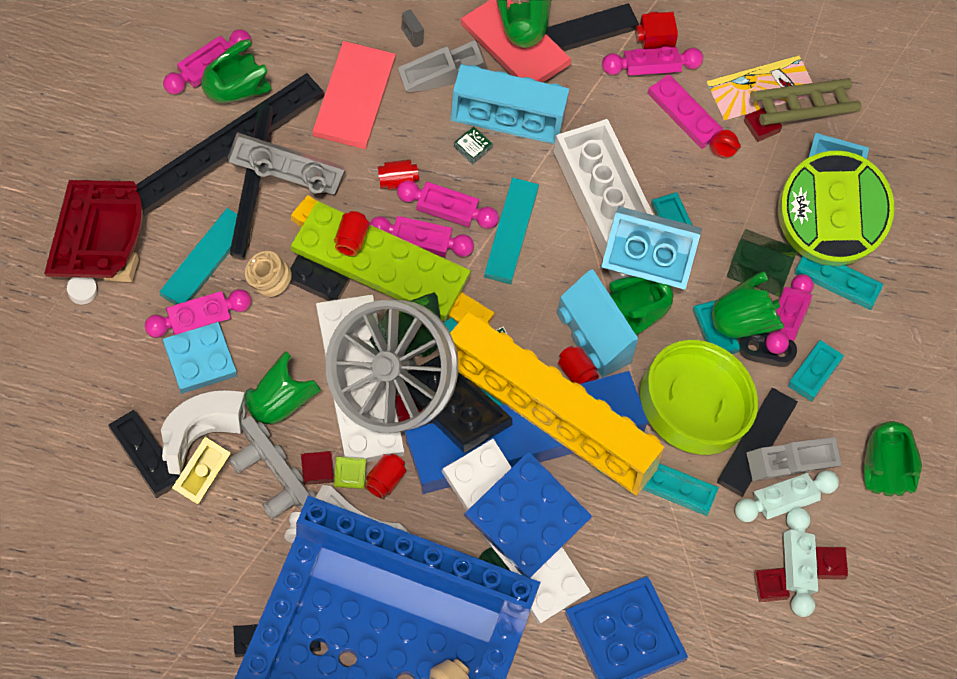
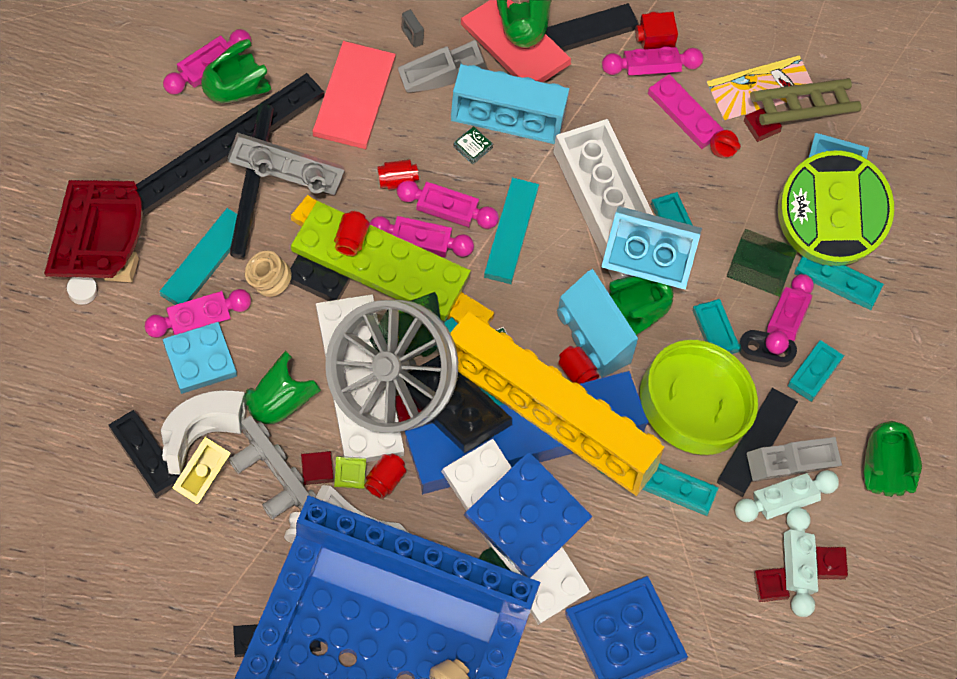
(746, 310): green hair -> none

